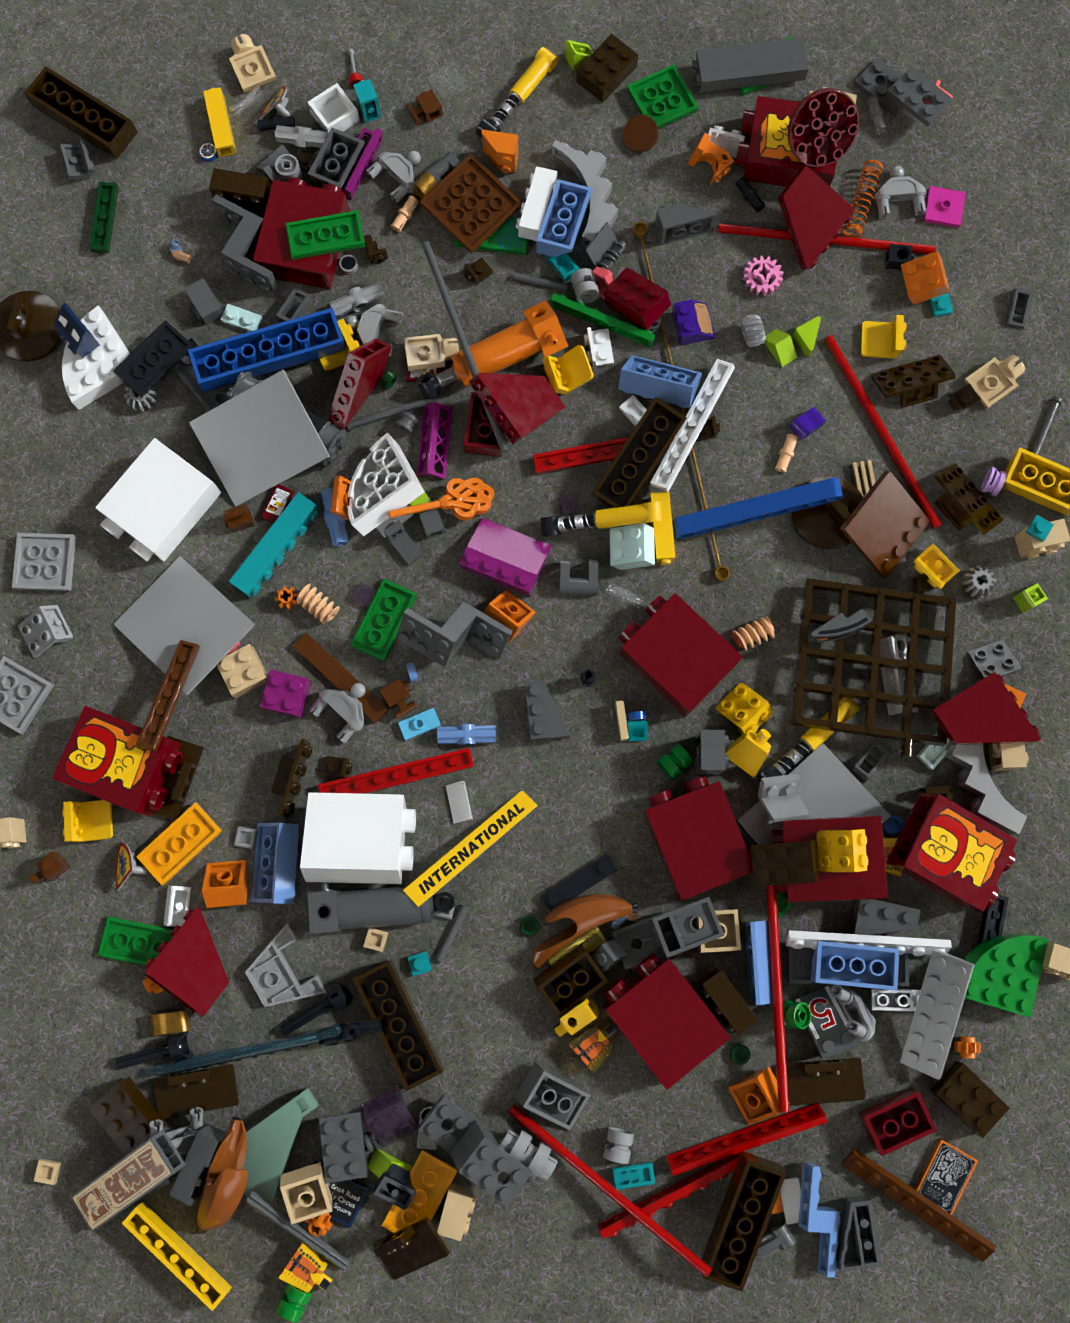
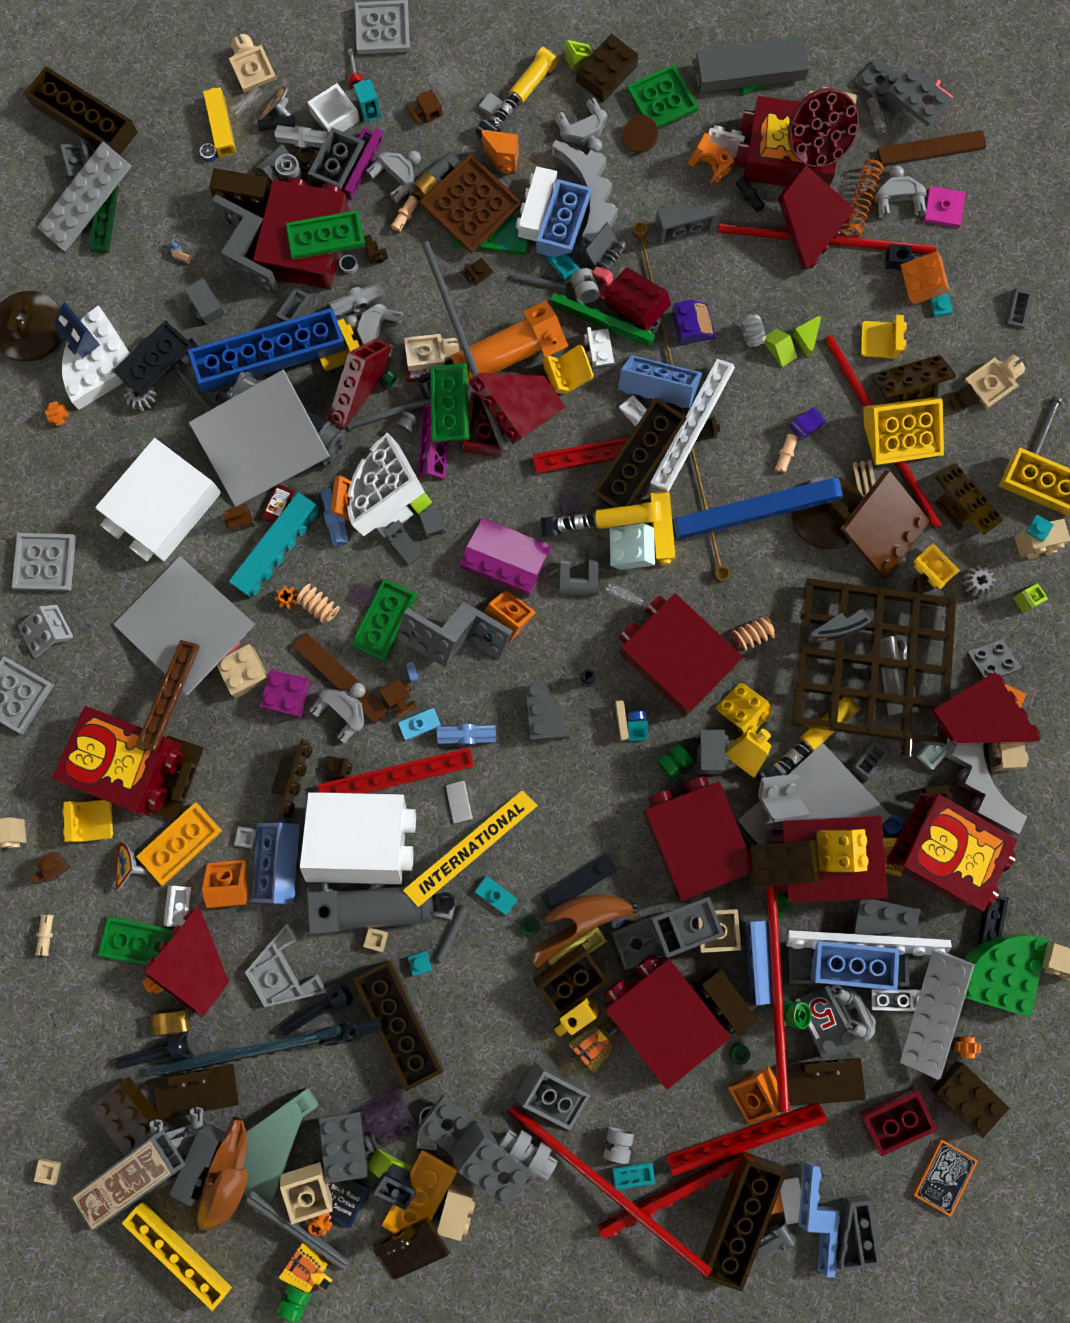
(44, 935): none -> tan pin
(56, 413): none -> orange gear
(84, 196): none -> light grey plate
(241, 318): light aqua plate -> none
(382, 27): none -> light grey plate
(449, 402): none -> green tile
(463, 505): orange piece -> none
(490, 104): none -> light grey tile
(496, 895): none -> teal plate
(586, 130): none -> light grey connector
(608, 955): dark grey brick -> none
(756, 279): bright pink gear -> none
(905, 430): none -> yellow slope
(918, 1205): reddish brown plate -> none
(931, 148): none -> reddish brown tile
(993, 481): lavender wheel -> none

